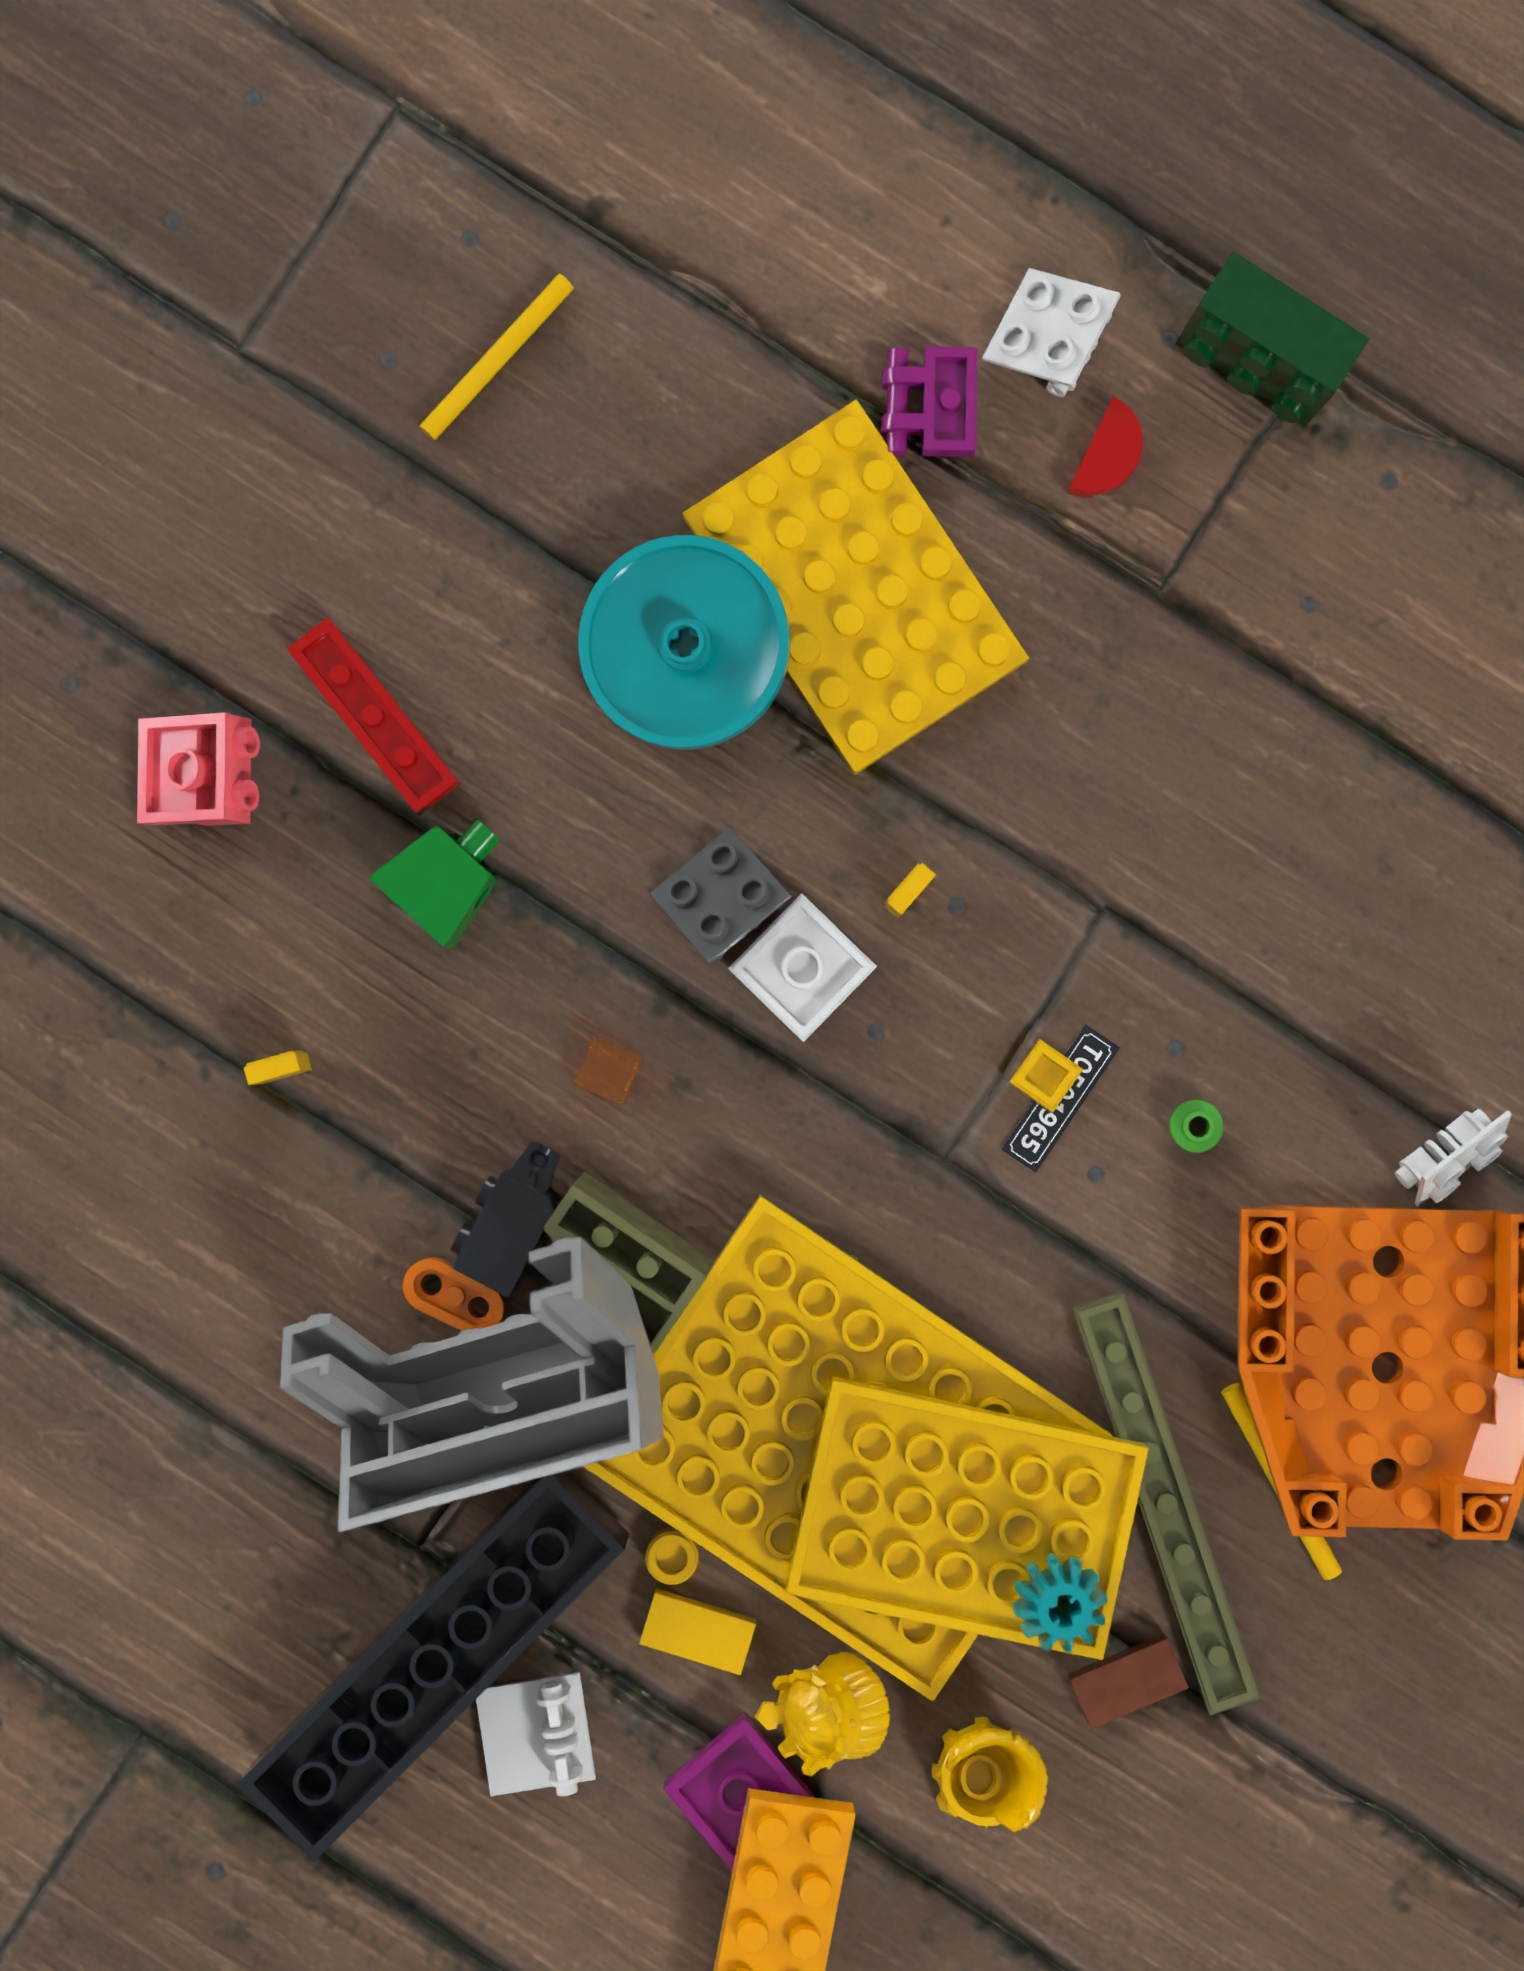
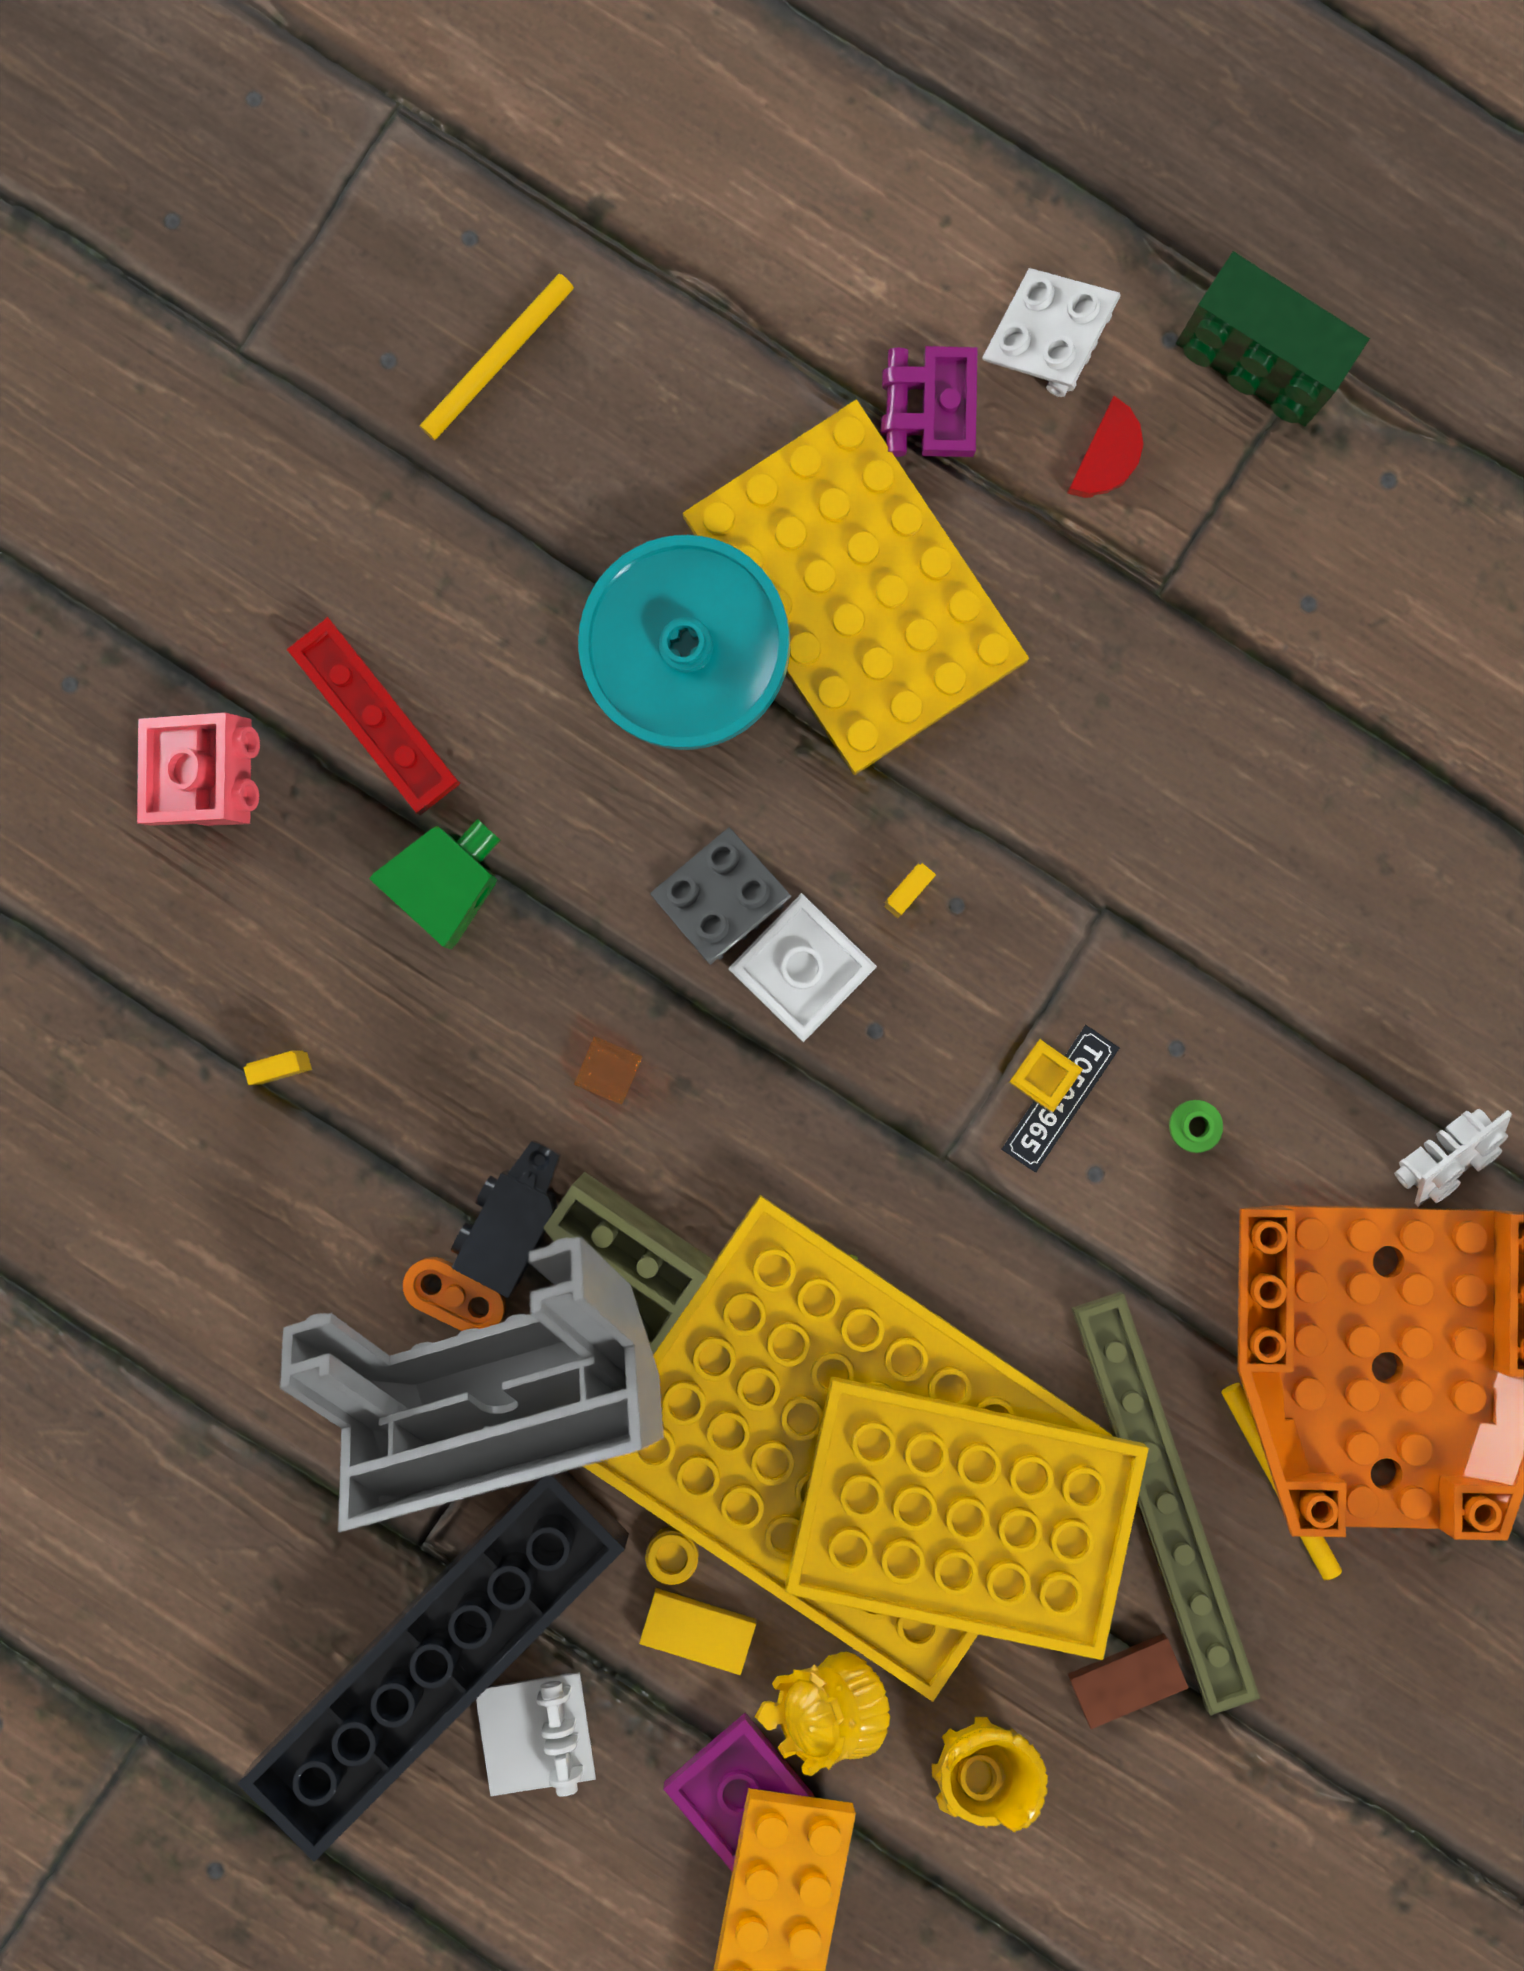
(1077, 1609): teal gear -> none

